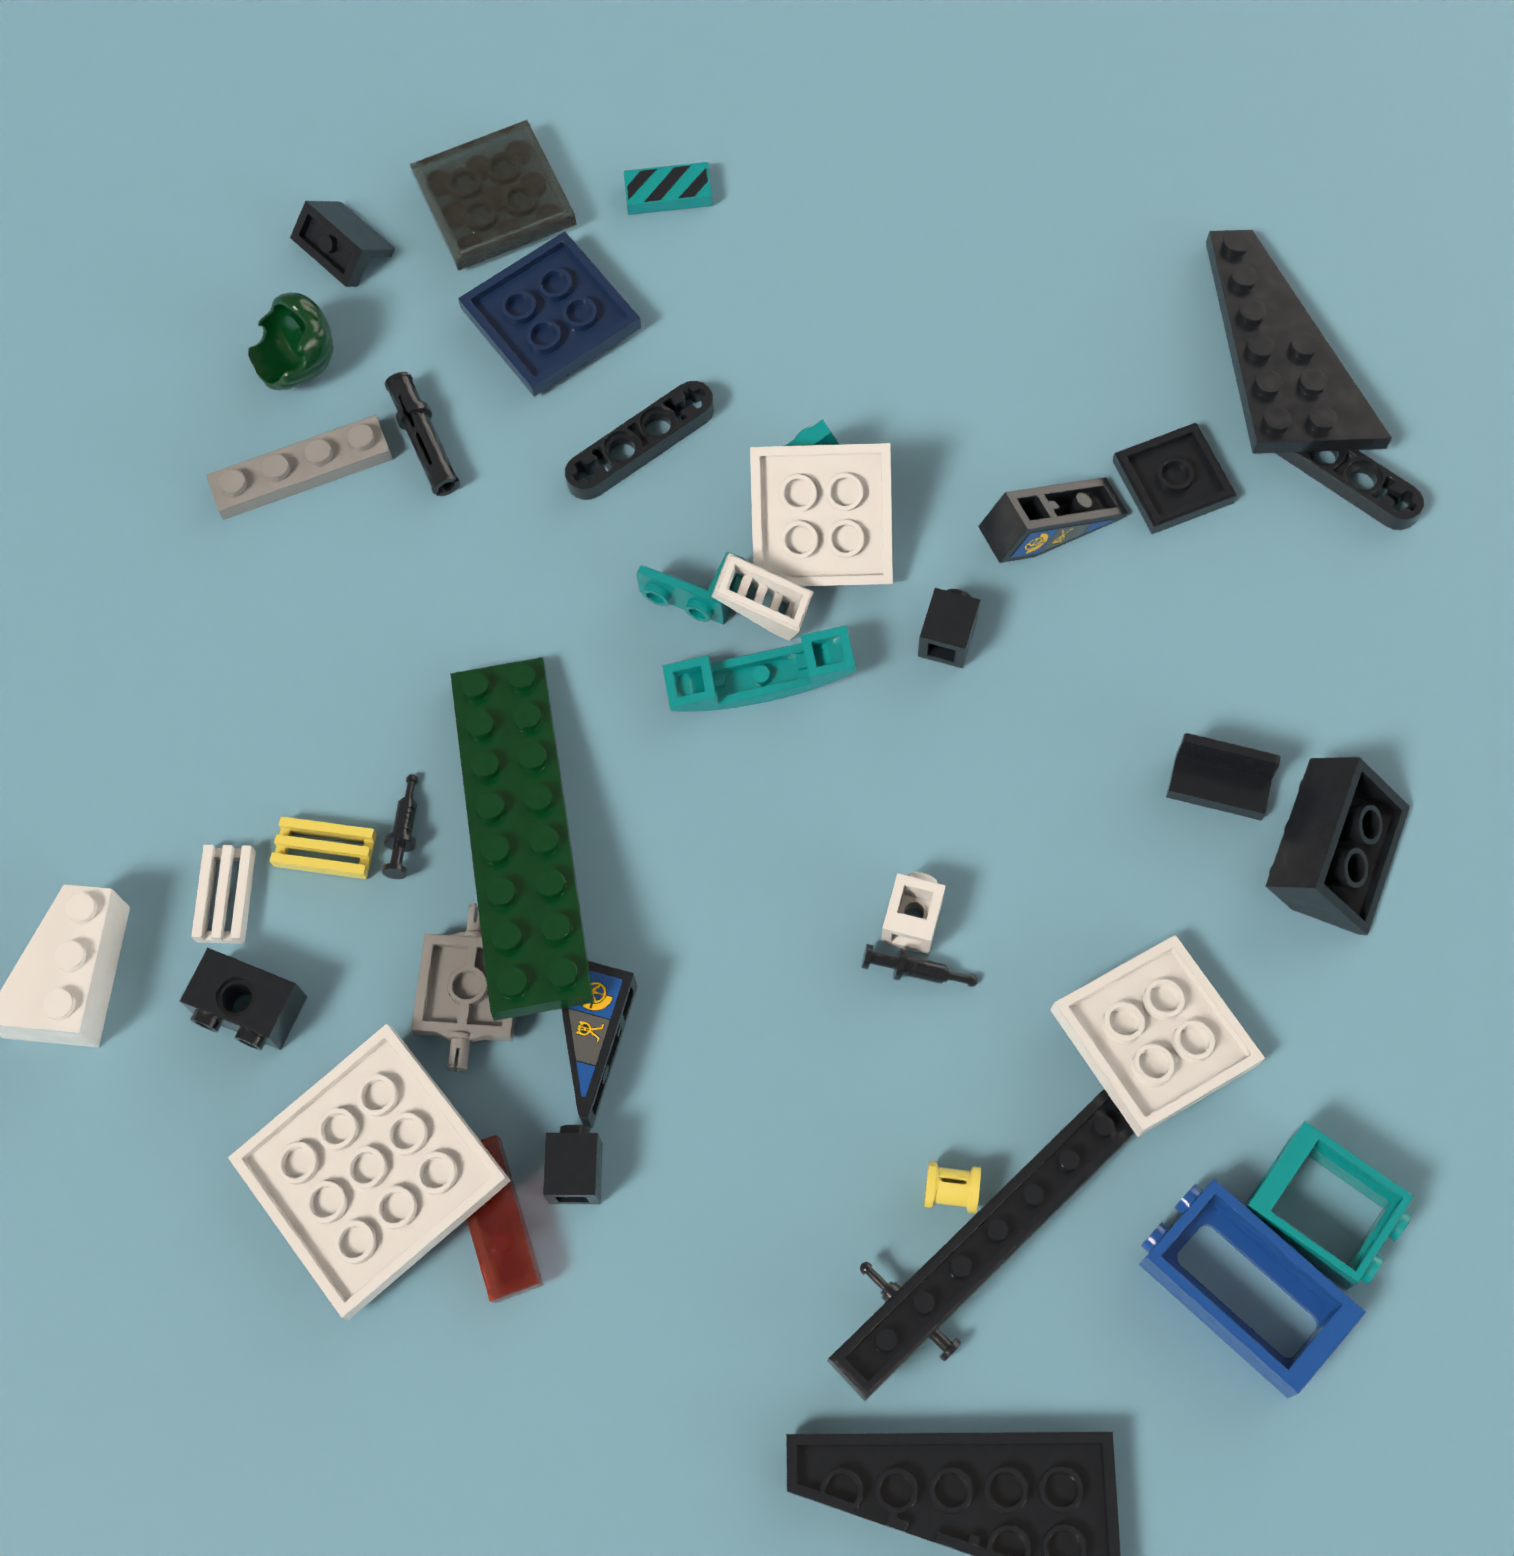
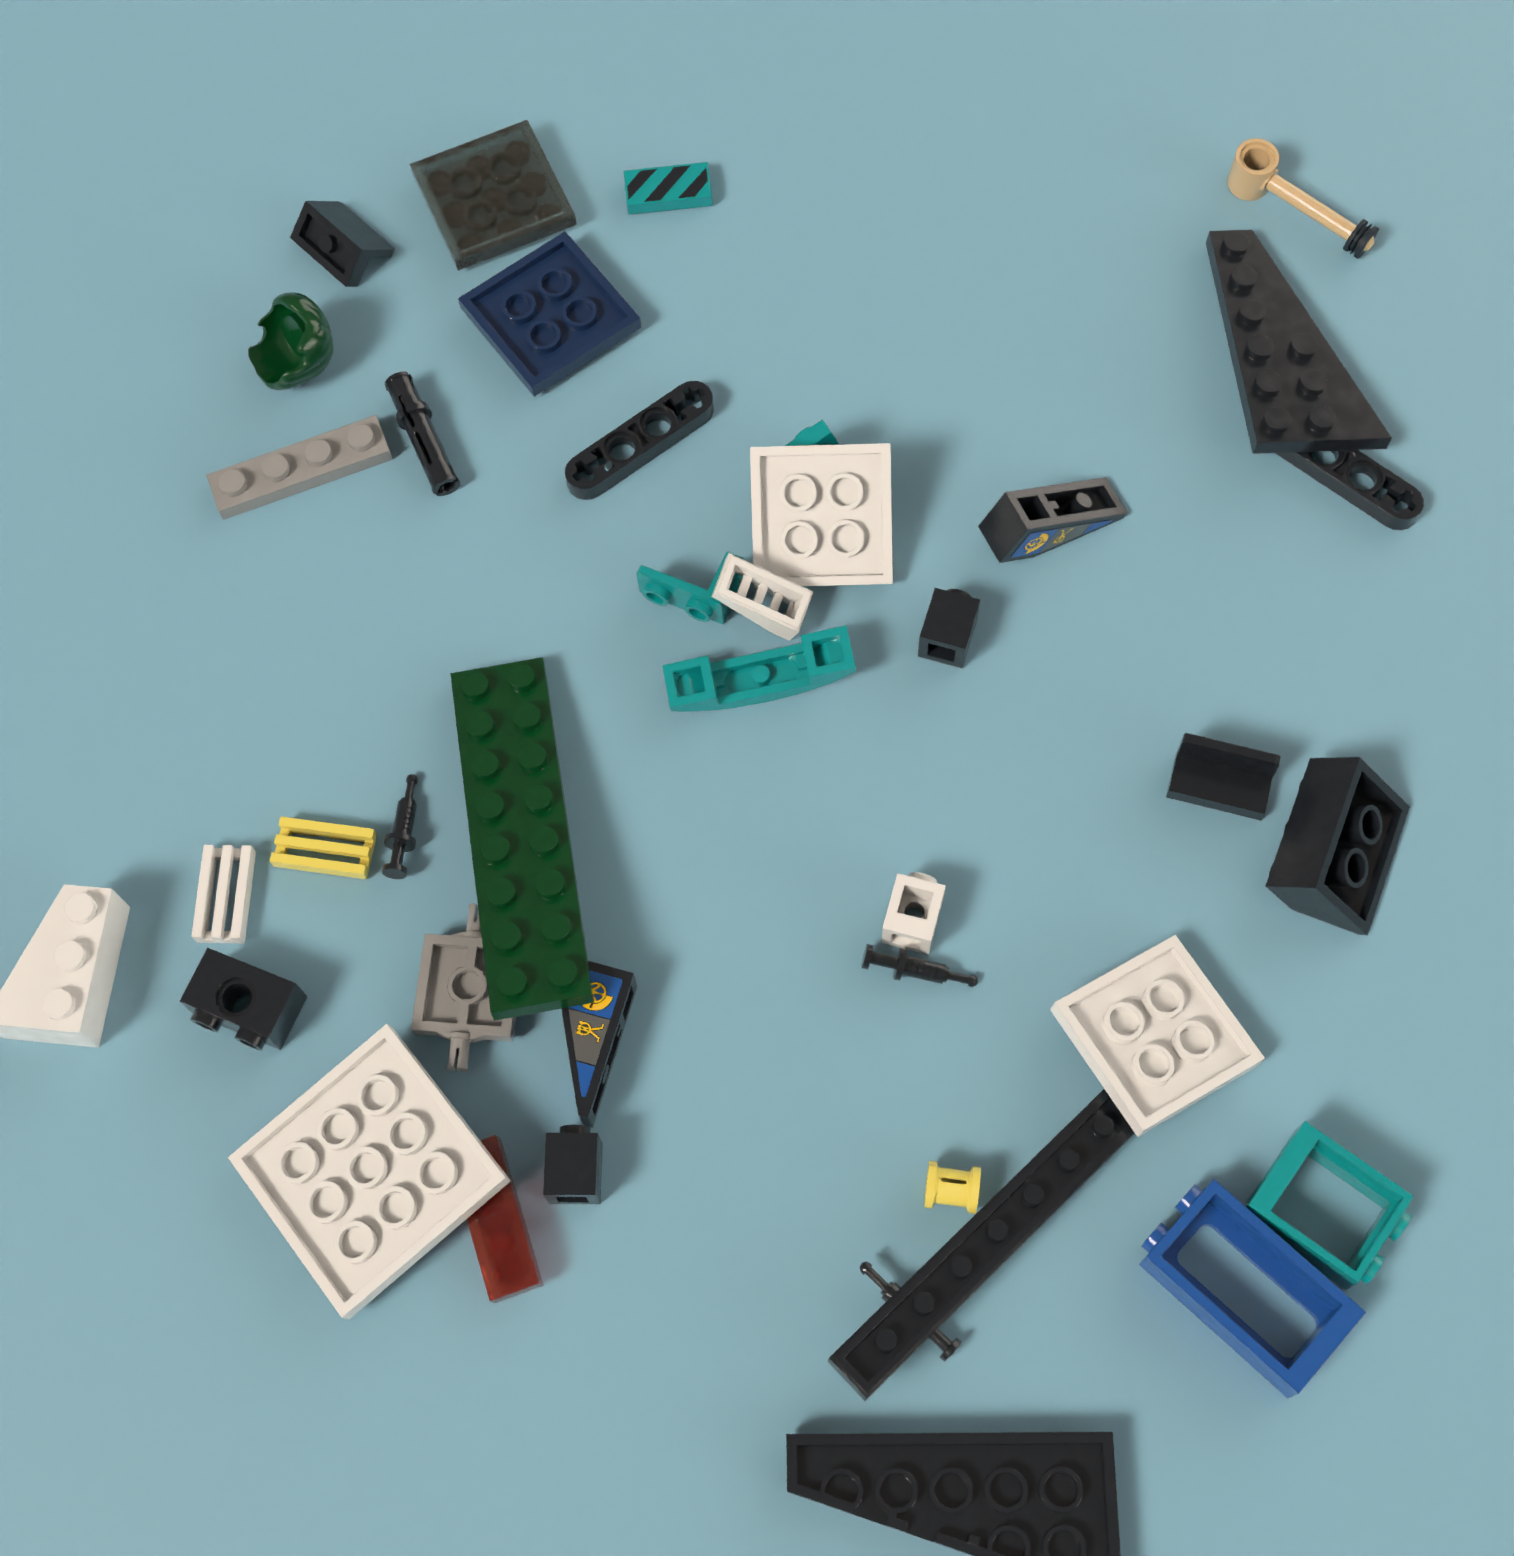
(1174, 478): black tile -> none
(1255, 174): none -> tan piece

